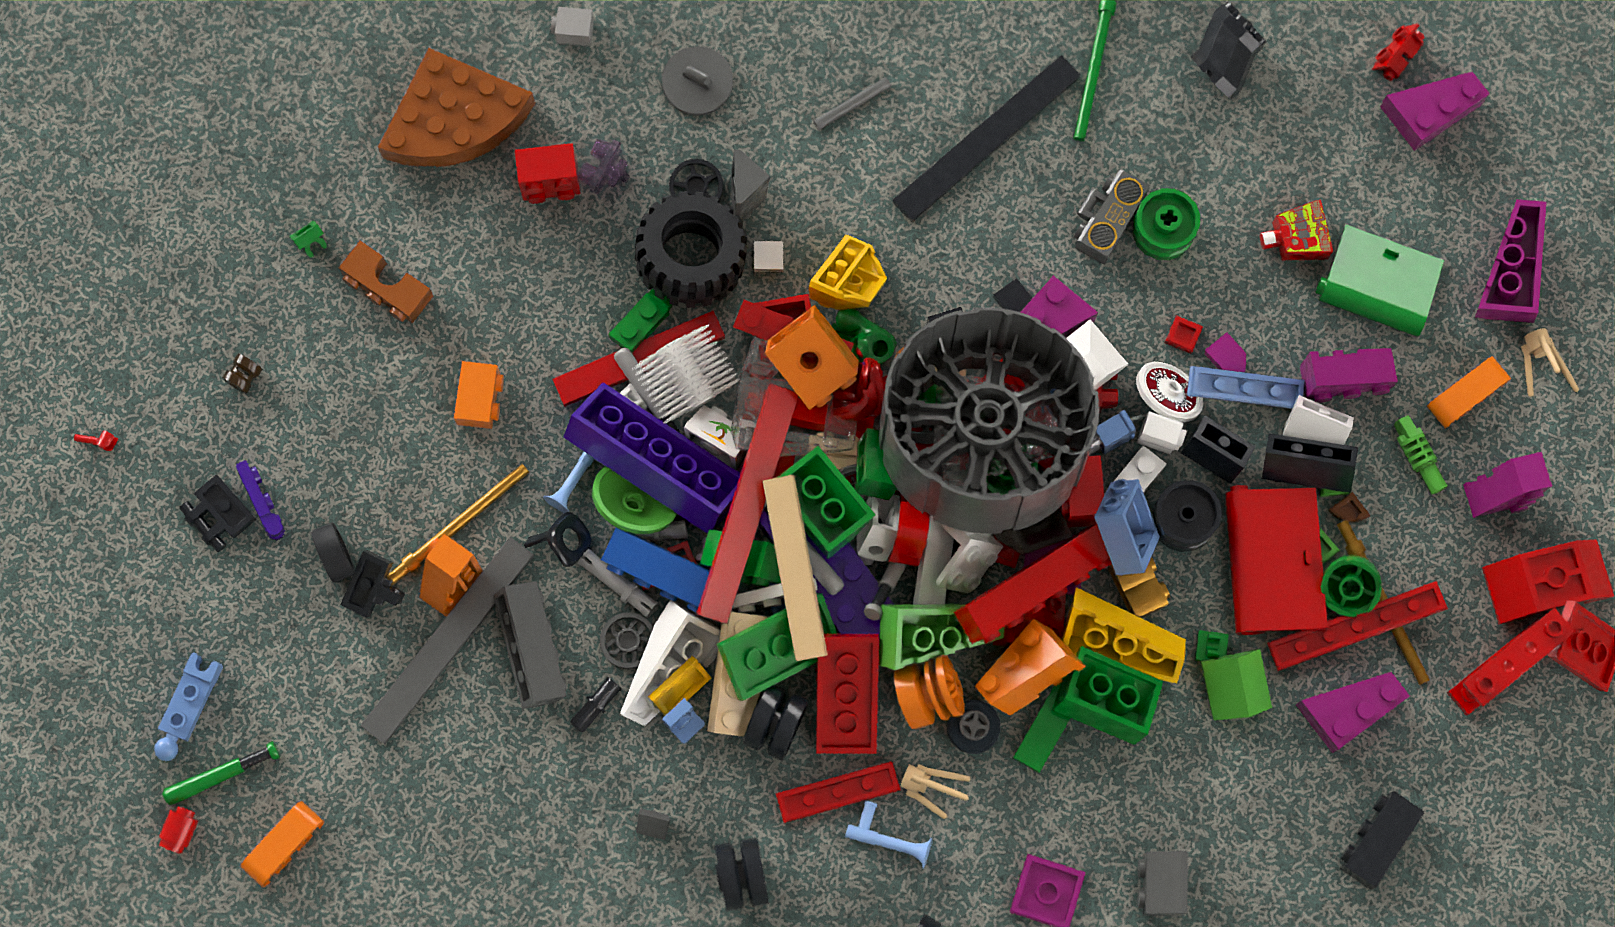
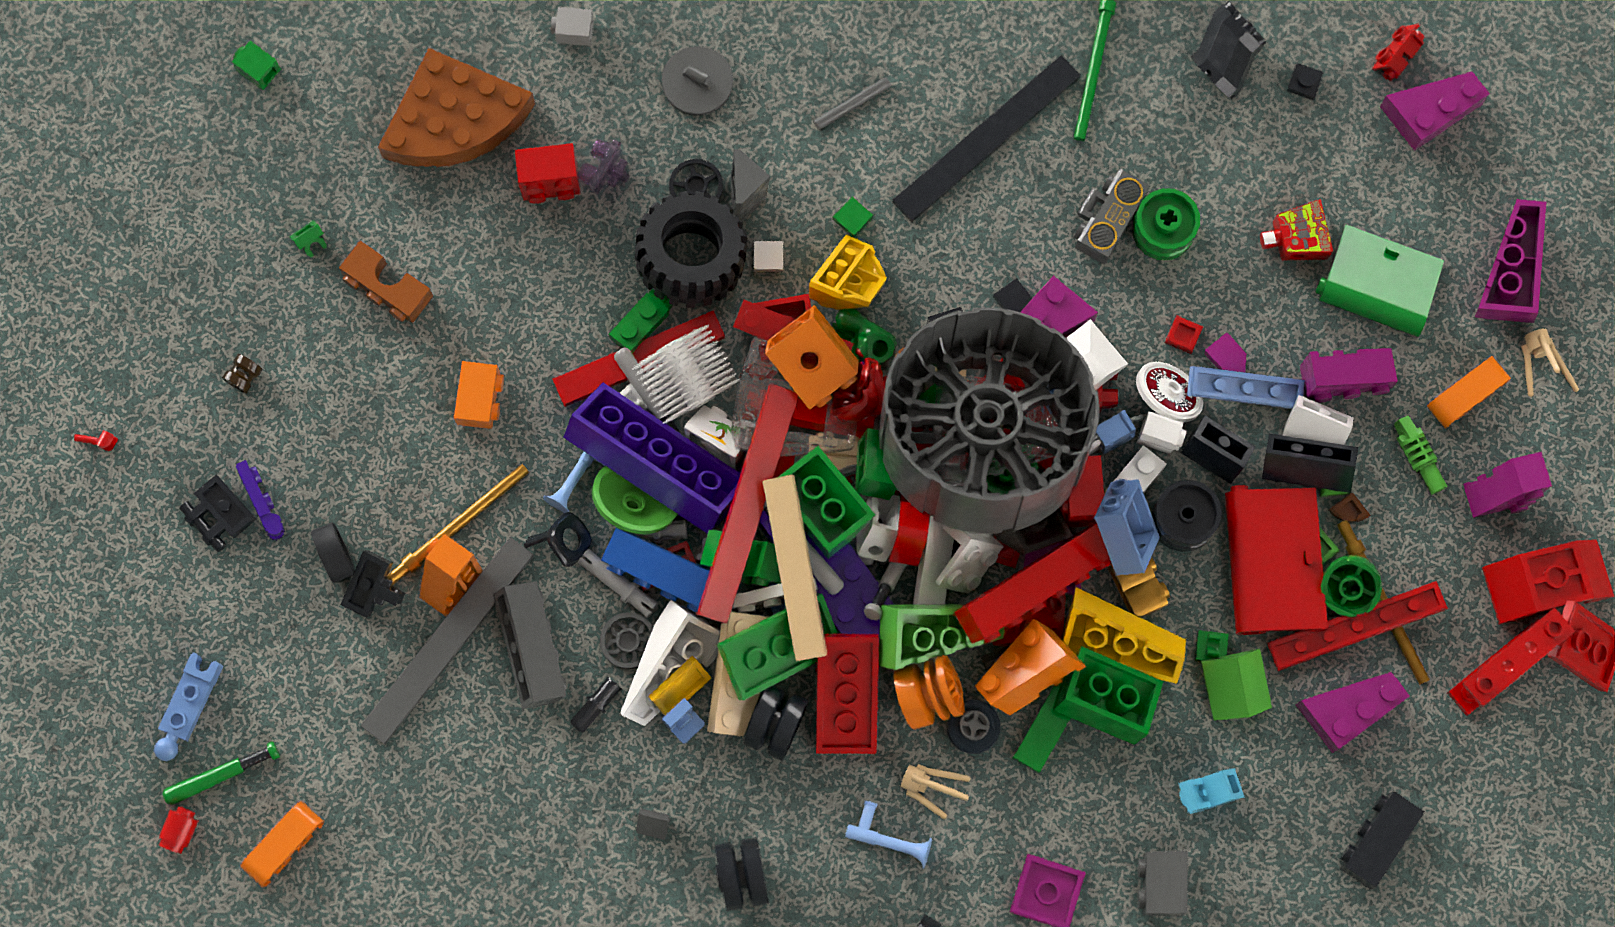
(255, 65): none -> green brick
(838, 792): red tile -> none
(853, 217): none -> green tile
(1210, 791): none -> medium azure brick
(1305, 81): none -> black plate

